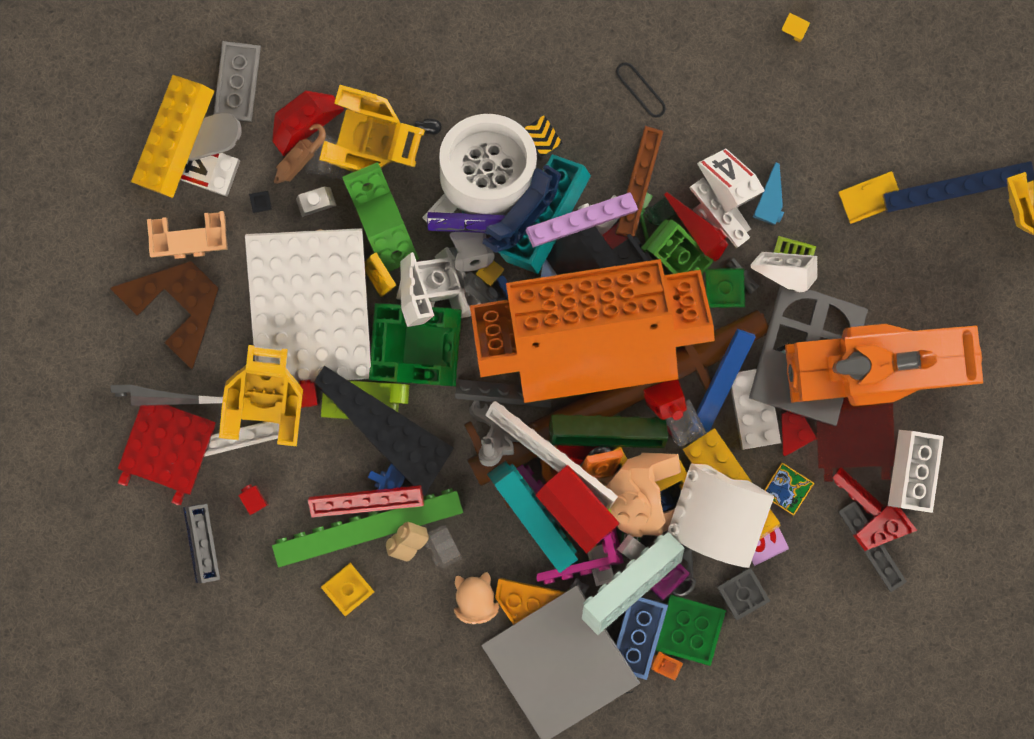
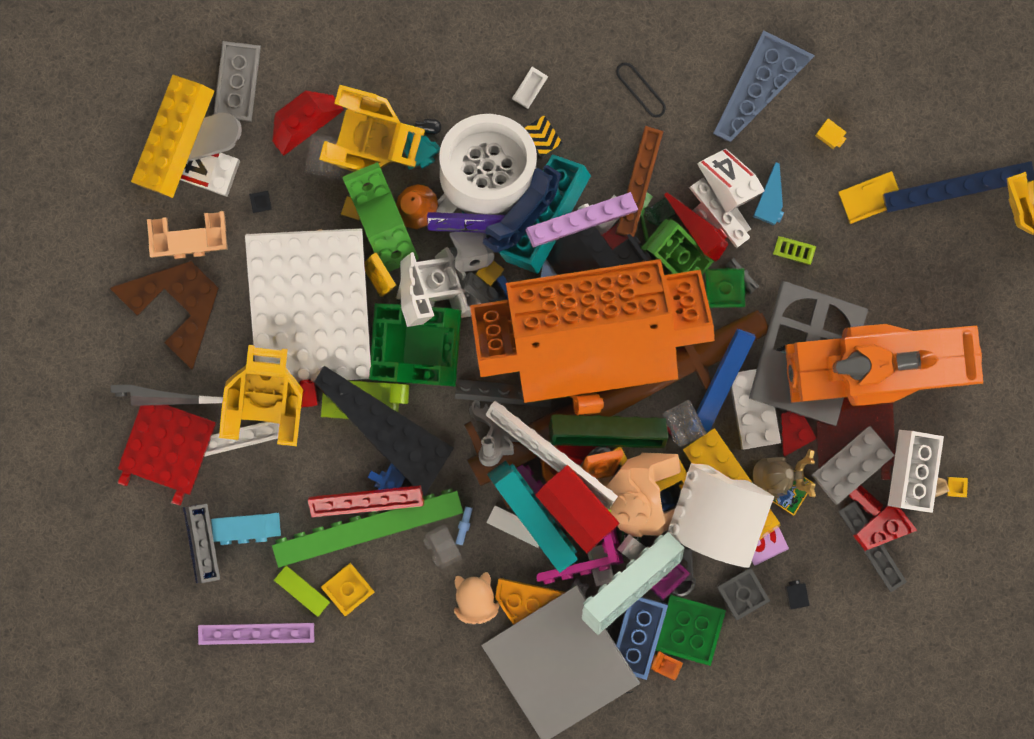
(245, 528): none -> medium azure wedge
(252, 499): red brick -> none
(256, 633): none -> lavender plate
(299, 156): medium nougat plate -> none
(302, 591): none -> lime tile
(315, 201): white torso -> none
(349, 209): none -> yellow tile
(407, 541): tan brick -> none
(415, 212): none -> orange hat
(425, 151): none -> teal rock
(464, 525): none -> light blue bar
(510, 524): none -> white tile
(530, 87): none -> white tile
(587, 403): none -> orange door
(666, 399): red torso -> none
(765, 75): none -> sand blue wing
(777, 475): none -> dark tan helmet
(788, 270): white slope -> none
(795, 27): yellow panel -> none
(797, 594): none -> black brick
(831, 134): none -> yellow brick
(852, 465): none -> light grey plate
(942, 487): none -> tan plate
(957, 486): none -> yellow plate

